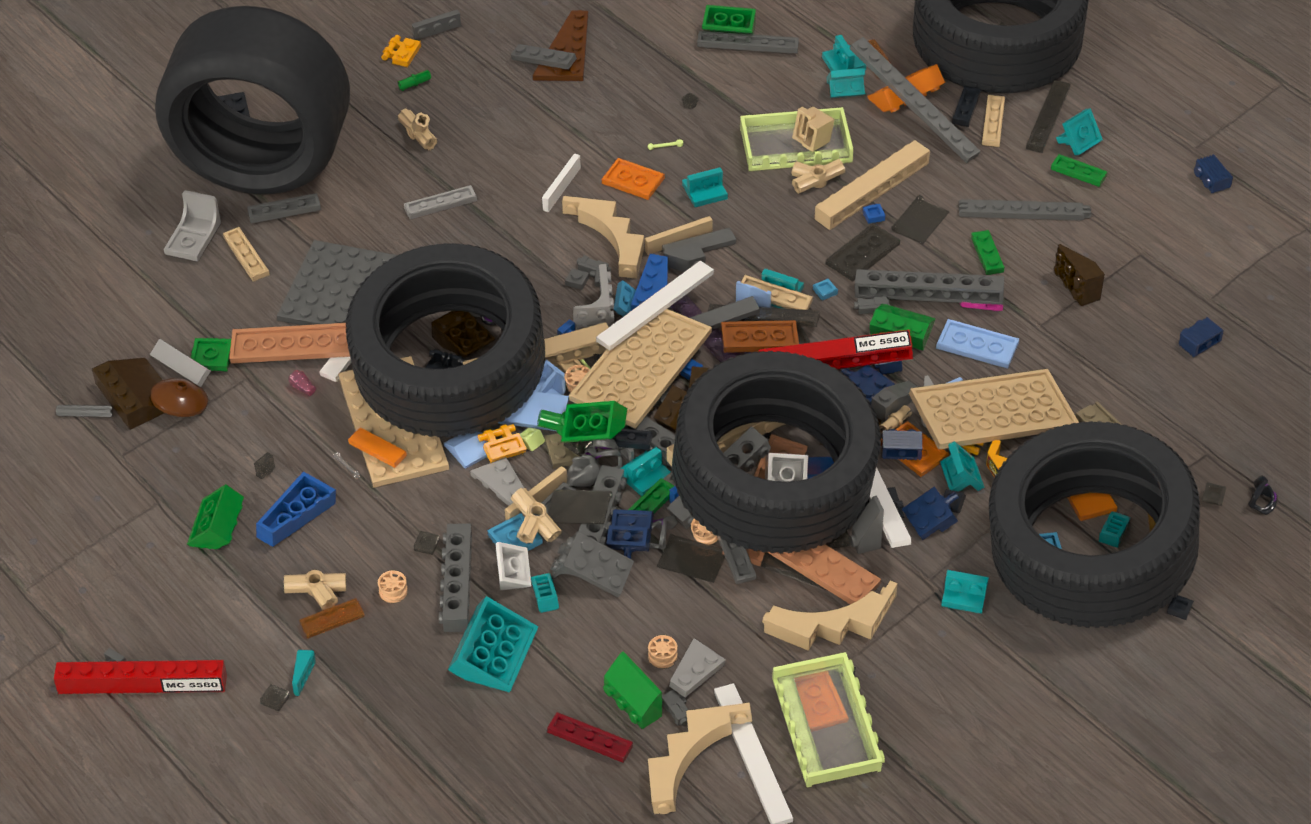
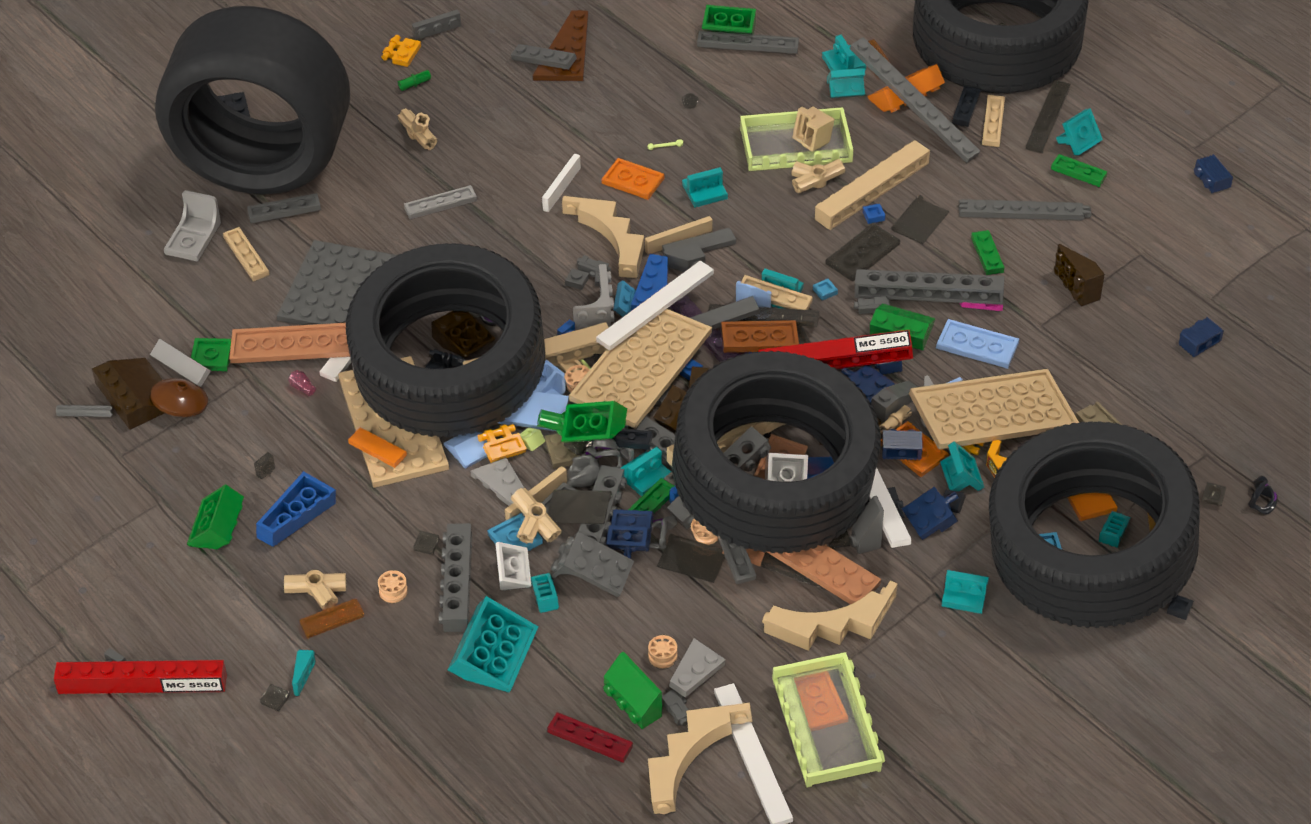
(337, 456): clear hinge -> none

